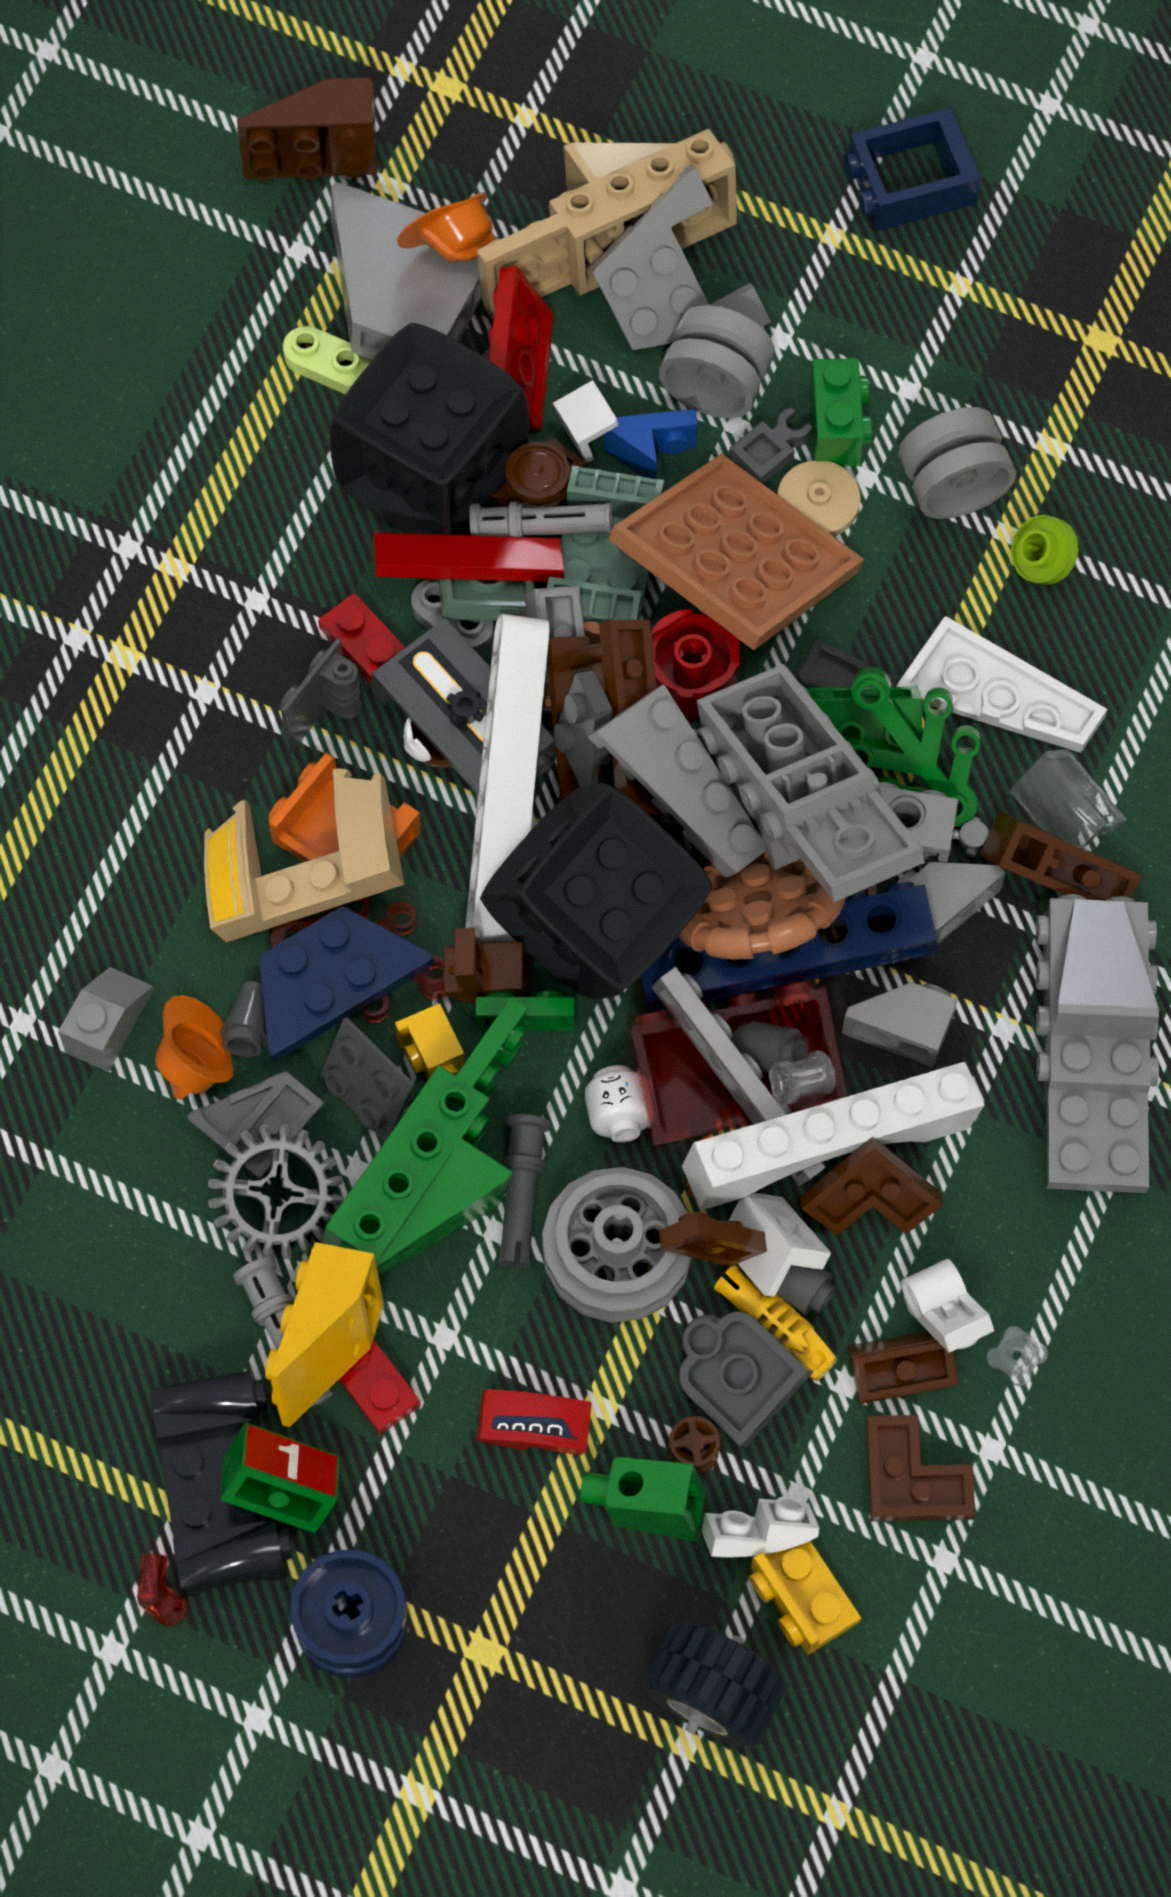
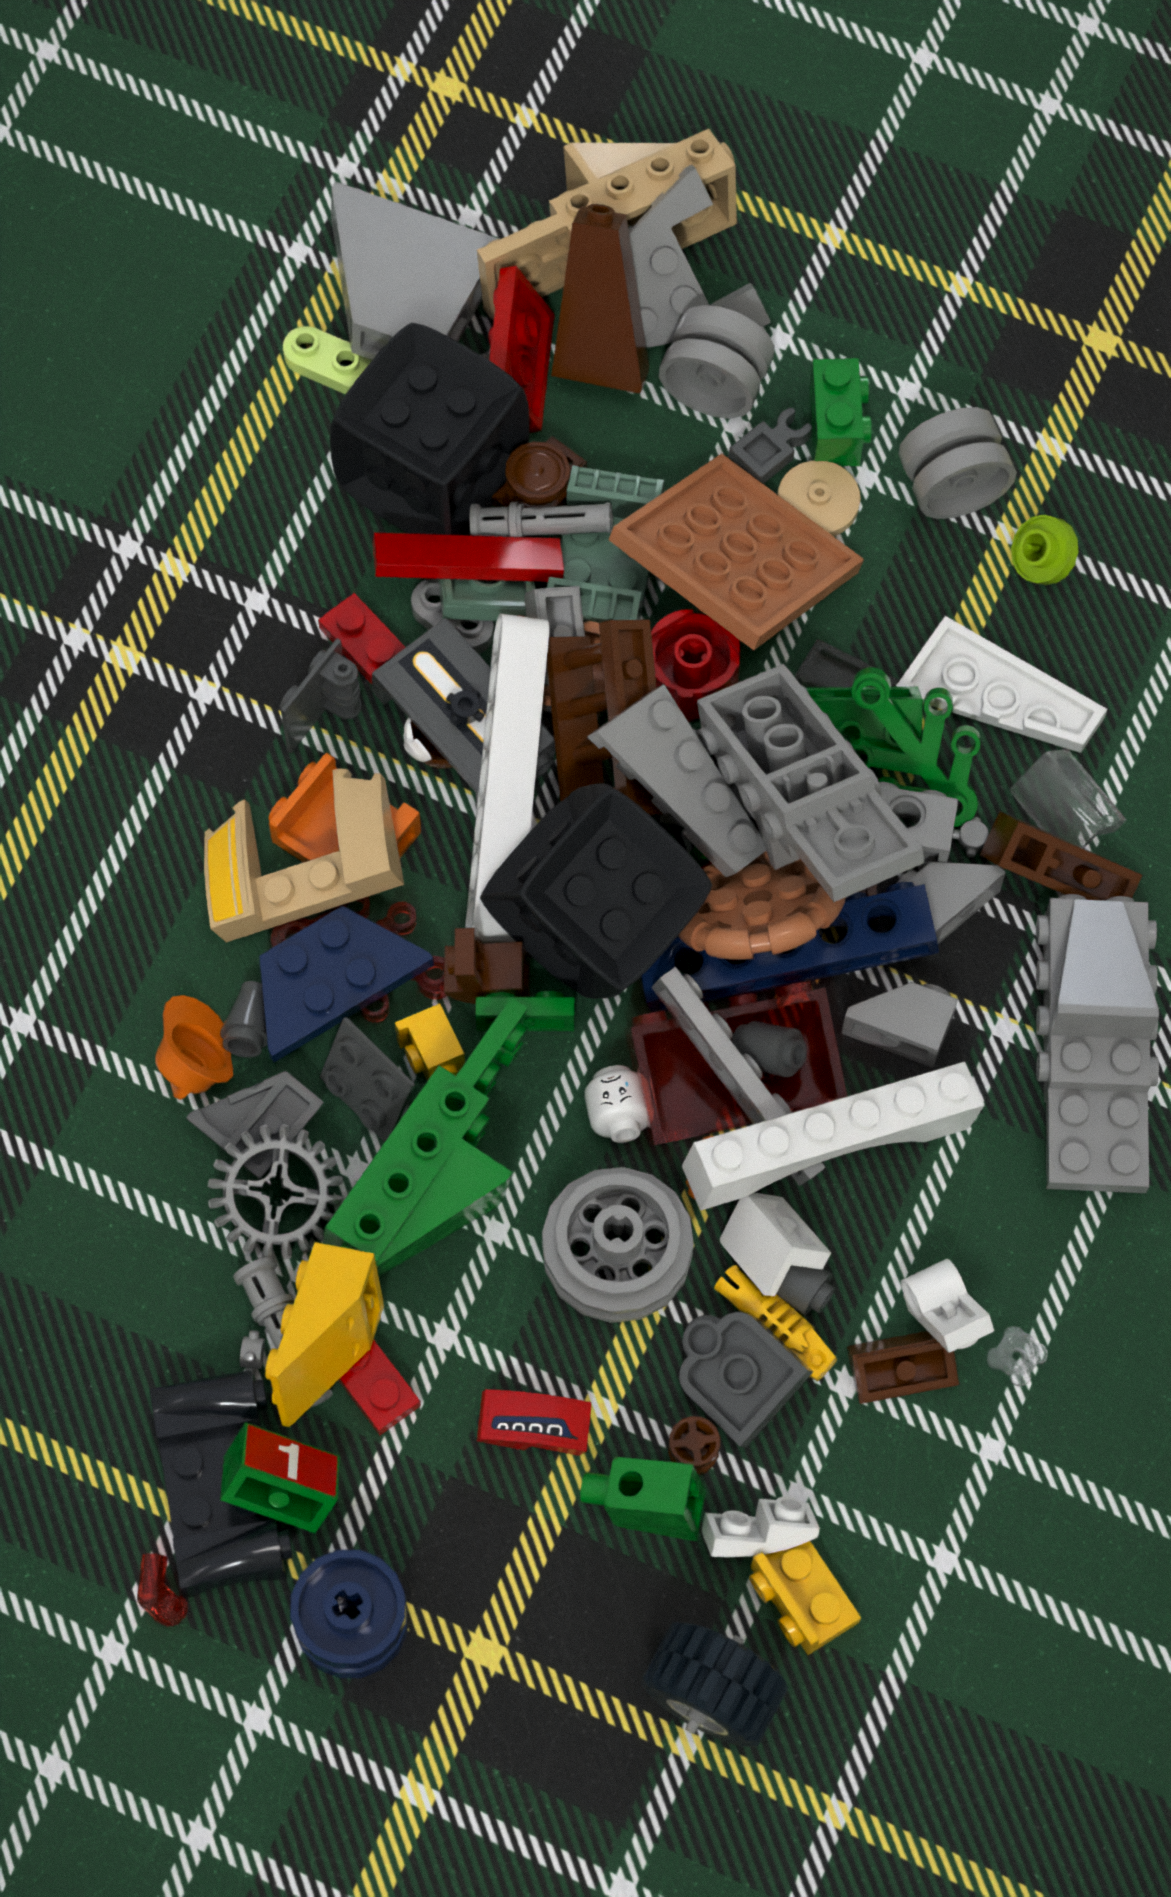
(104, 1017): light grey slope -> none
(252, 1352): none -> light grey piece
(312, 133): reddish brown slope -> none
(452, 230): orange piece -> none
(527, 1165): dark grey pin -> none
(583, 713): dark grey wing -> none
(585, 417): white panel -> none
(600, 307): none -> reddish brown slope
(643, 435): blue slope -> none
(712, 1239): reddish brown plate -> none
(802, 1077): clear bush -> none
(867, 1180): reddish brown plate -> none
(902, 1486): reddish brown plate -> none
(922, 201): dark blue window -> none

